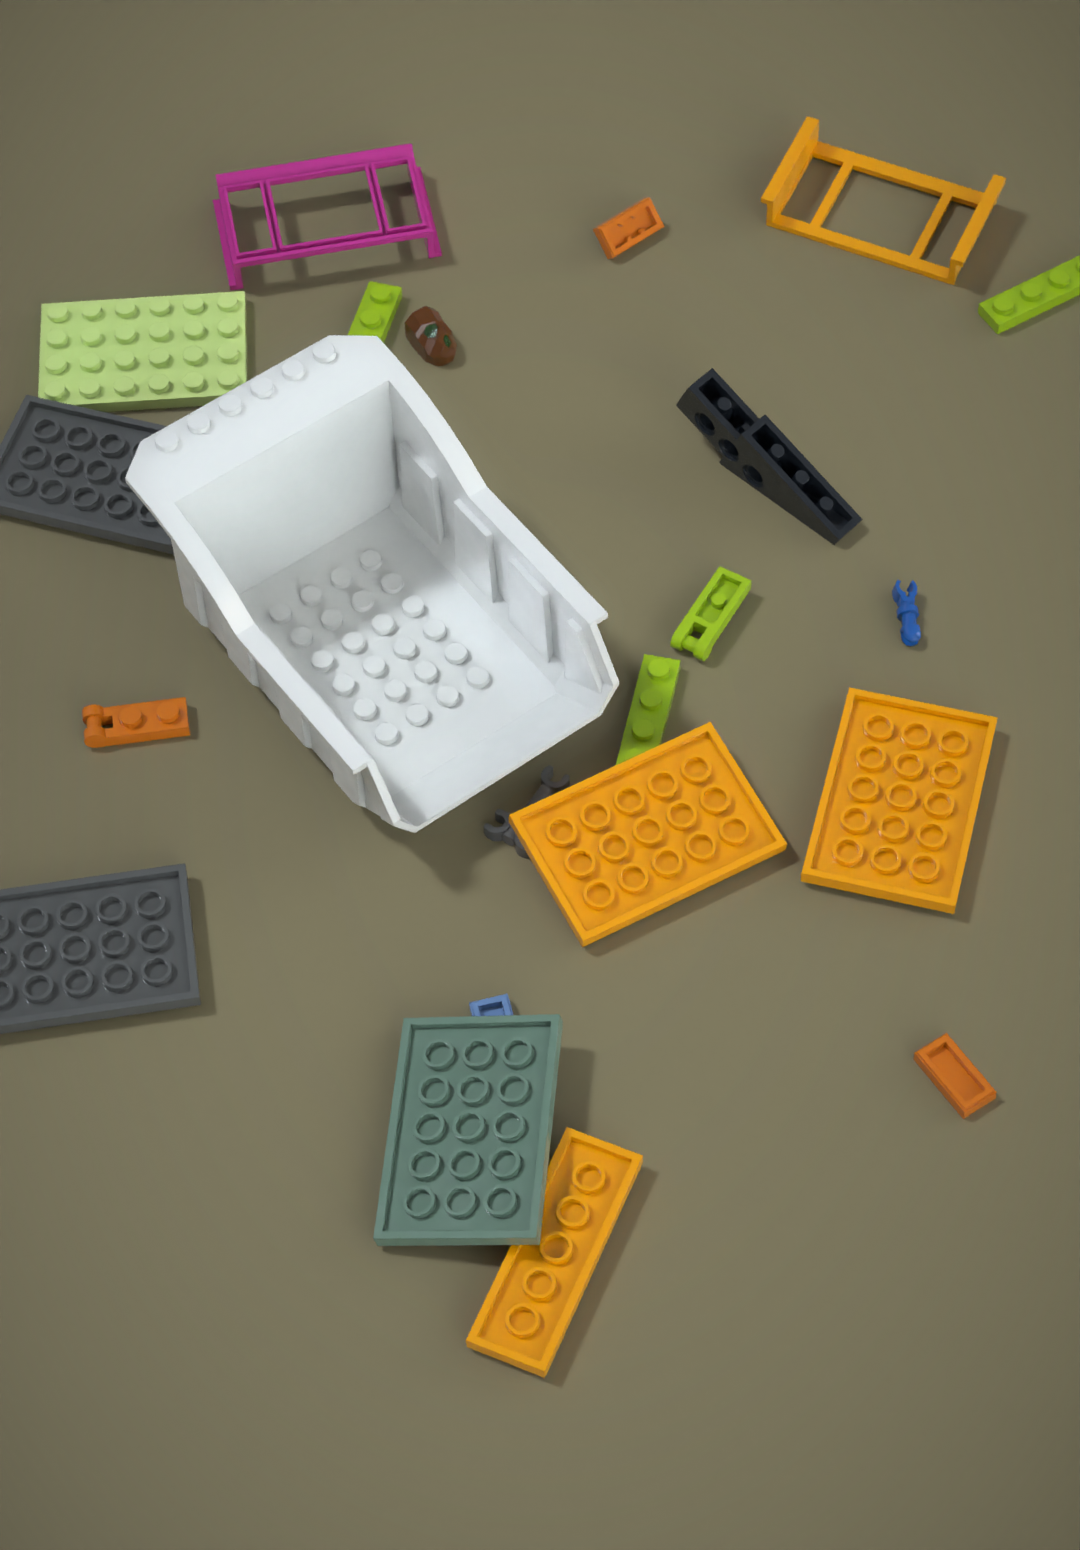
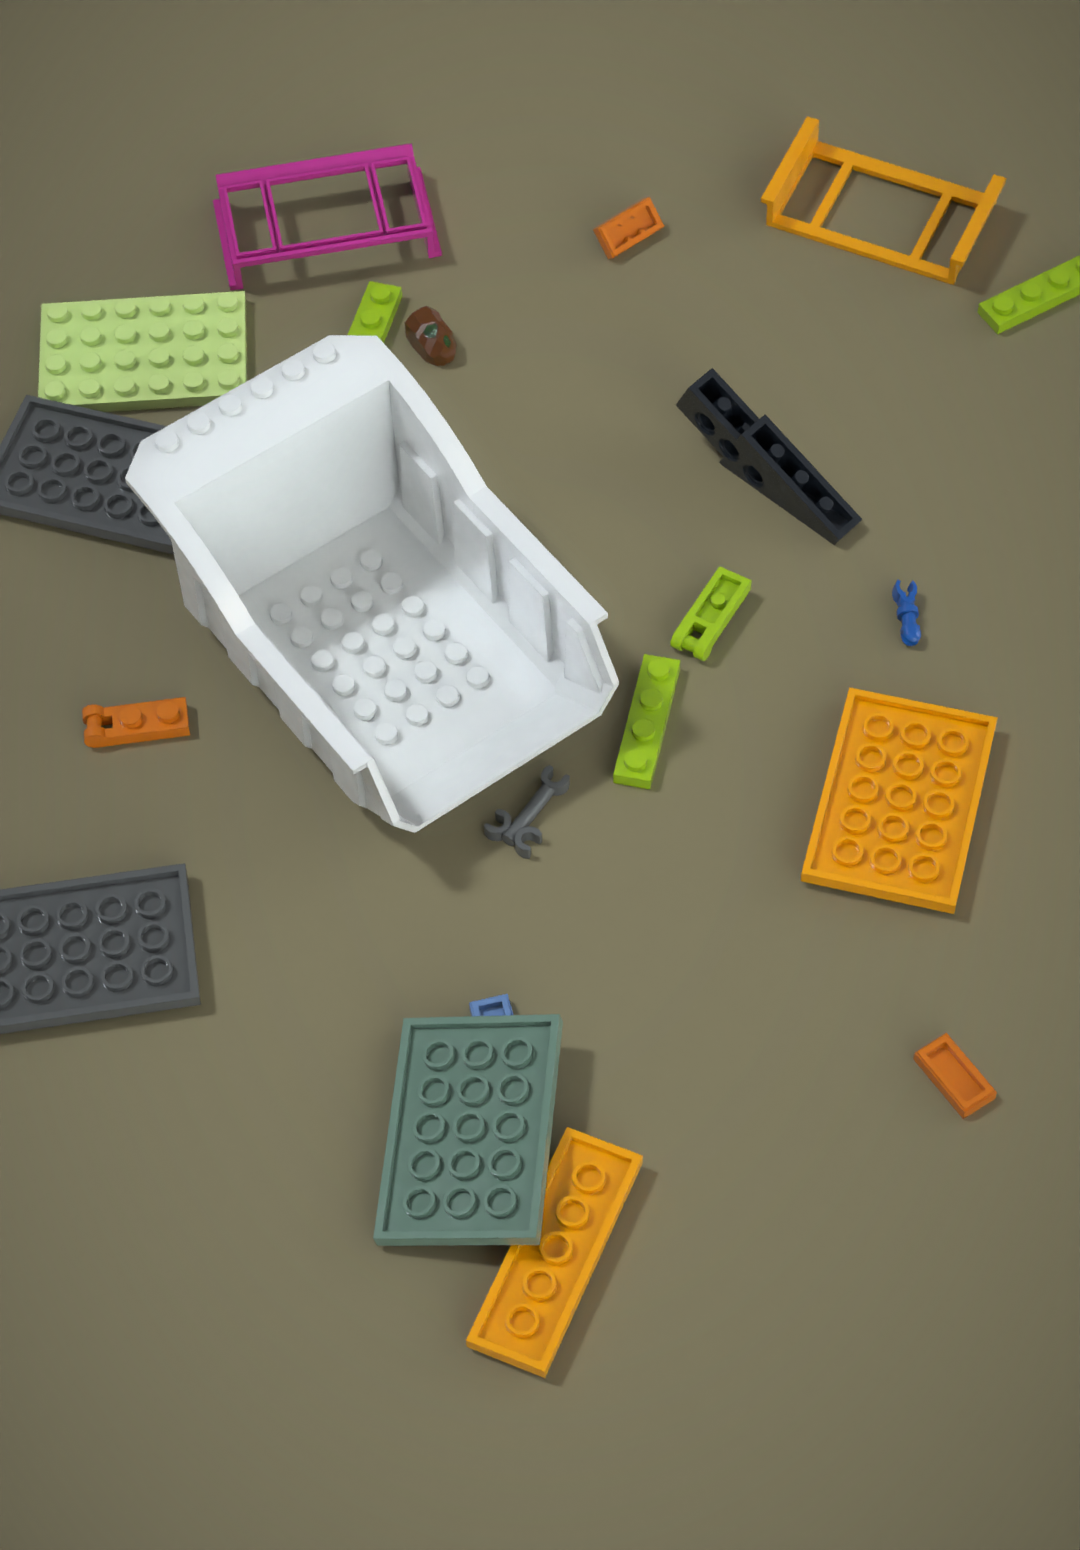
(646, 833): light orange plate -> none

